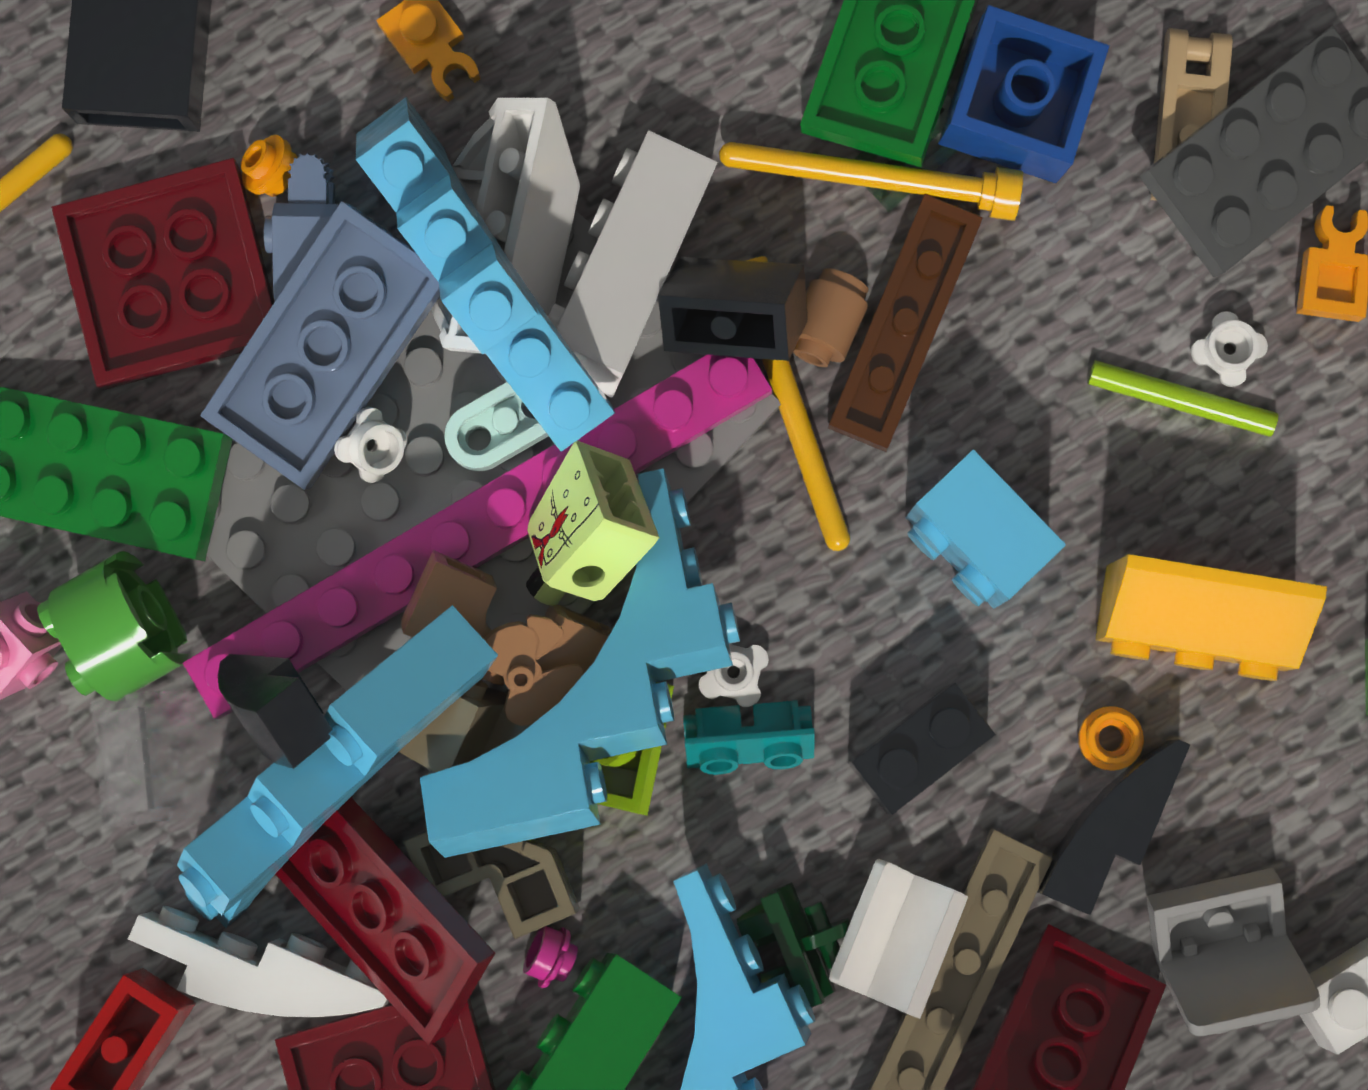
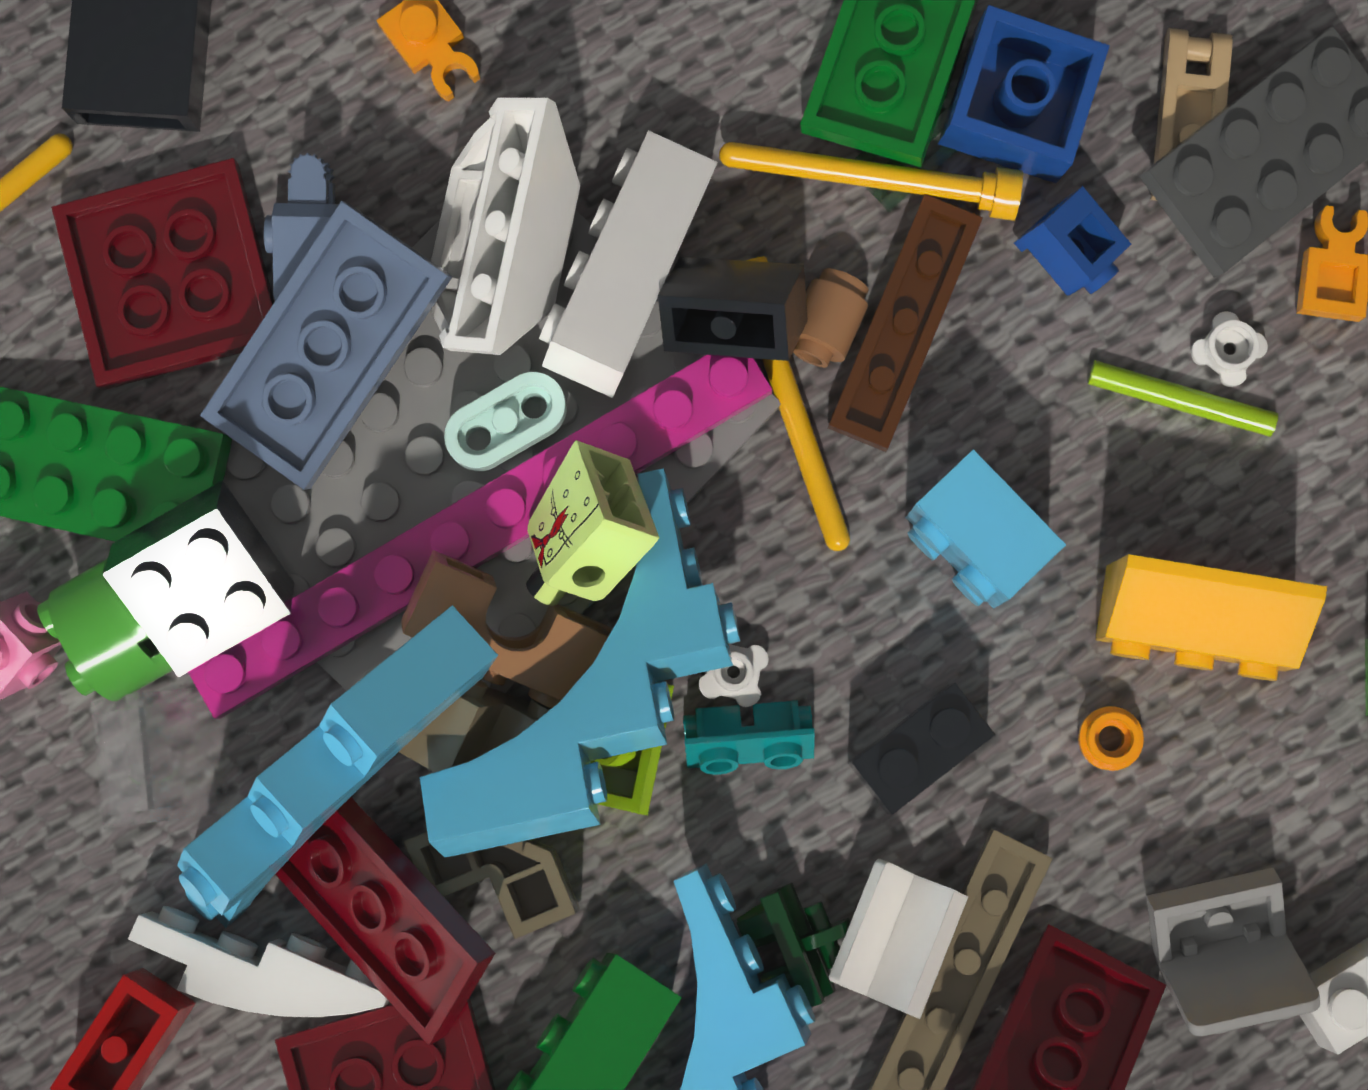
(199, 578): none -> brick
(267, 166): light orange plate -> none
(273, 707): black slope -> none
(384, 455): white plate -> none
(477, 276): medium azure arch -> none
(530, 689): medium nougat piece -> none
(550, 956): dark pink plate -> none
(1076, 243): none -> blue brick
(1113, 826): black slope -> none

